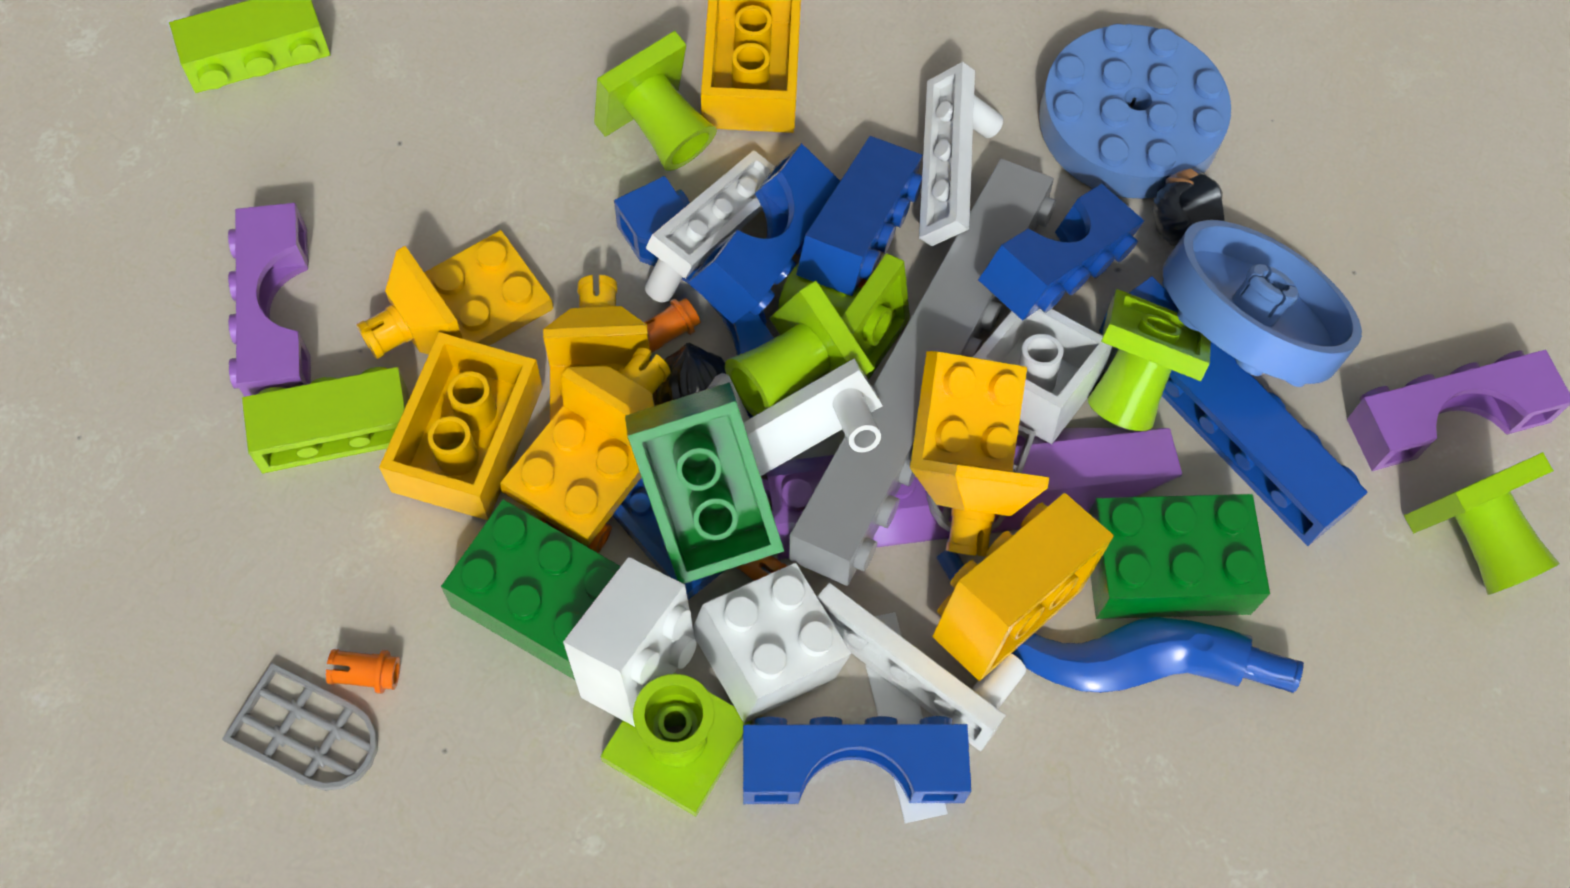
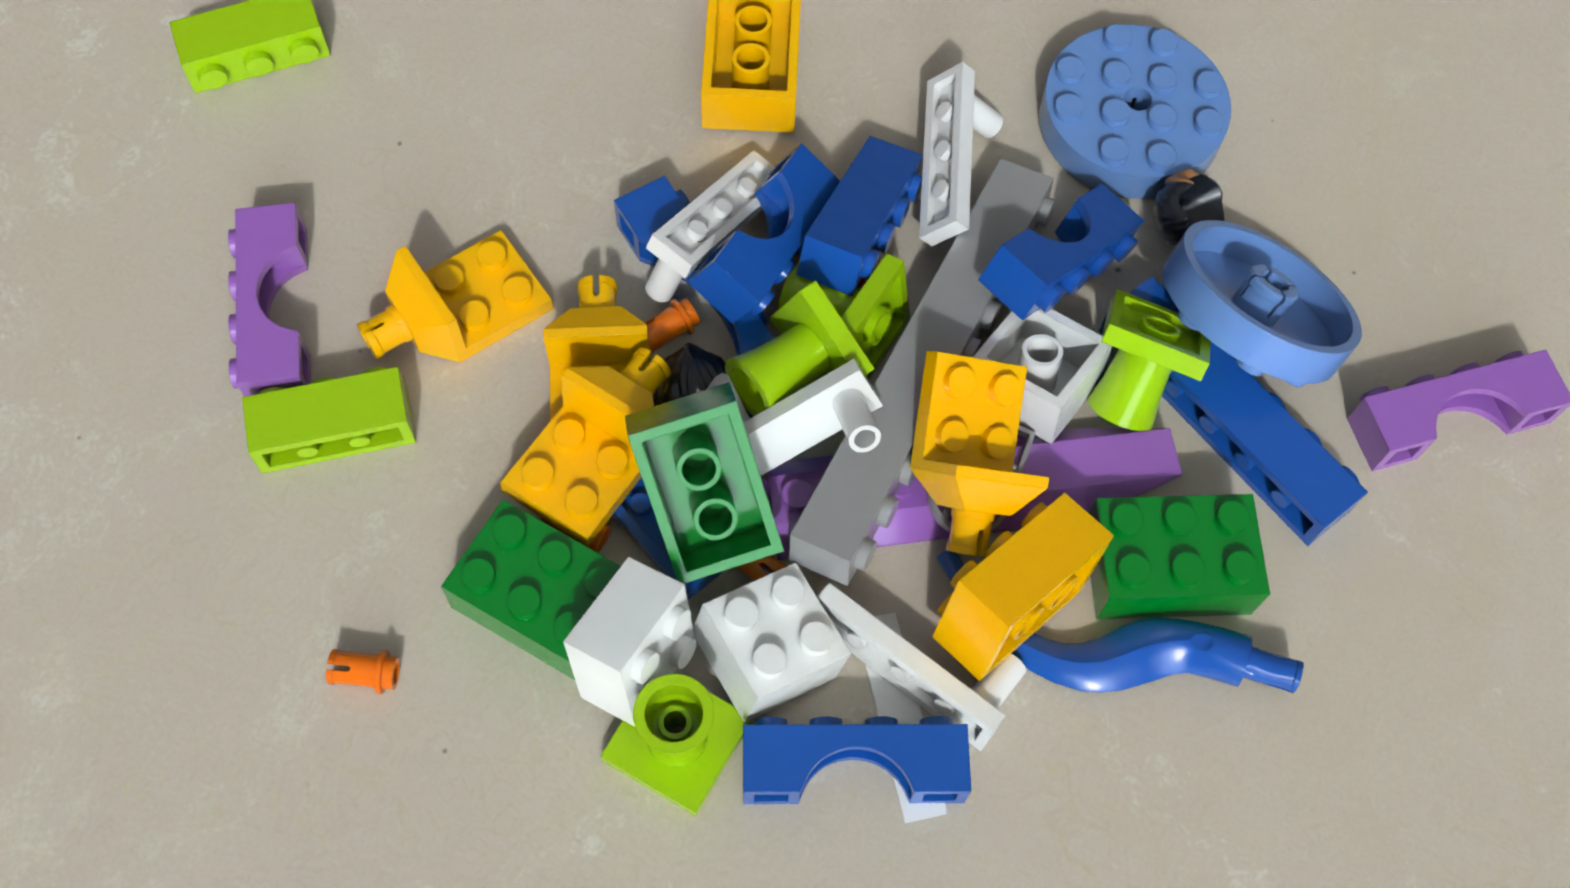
(297, 711): light grey window -> none
(462, 426): yellow brick -> none
(648, 92): lime plant -> none
(1494, 525): lime plant -> none

